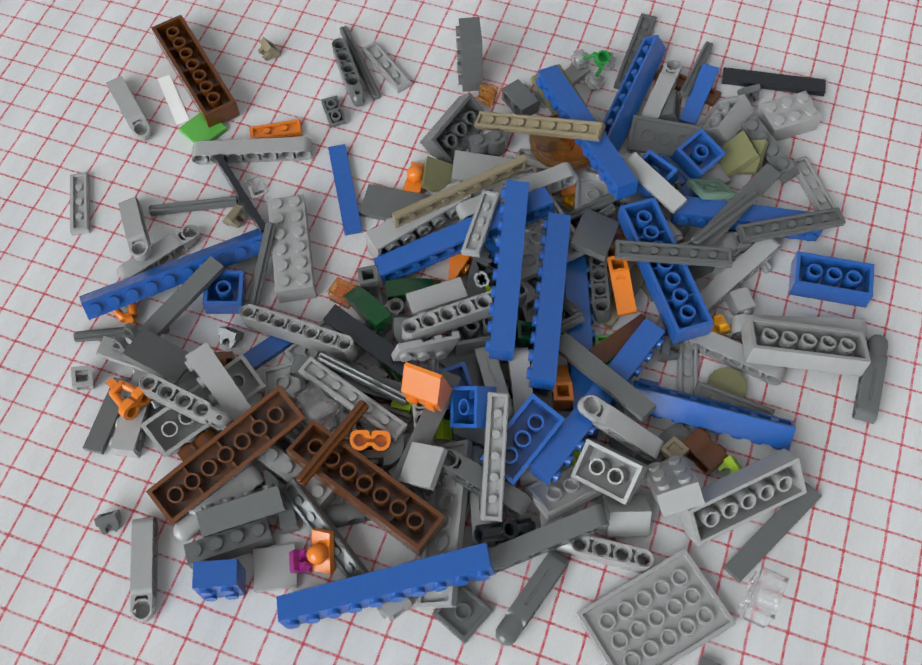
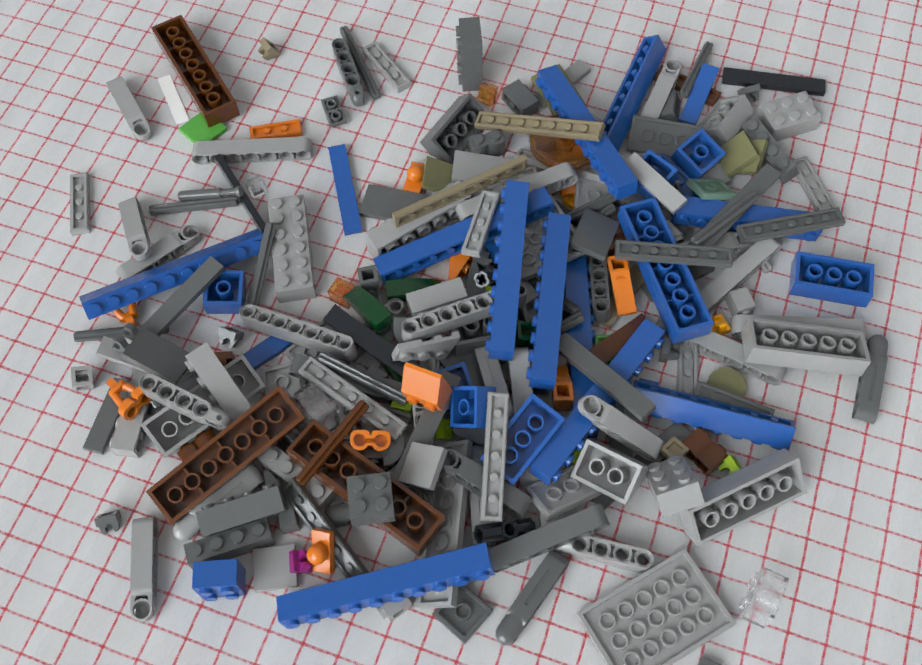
(191, 195): none -> dark grey piece
(232, 216): dark tan tile -> none
(370, 499): none -> dark grey brick
(602, 59): light grey plant -> none
(628, 519): light grey slope -> none
(643, 29): dark grey tile -> none
(770, 534): dark grey tile -> none

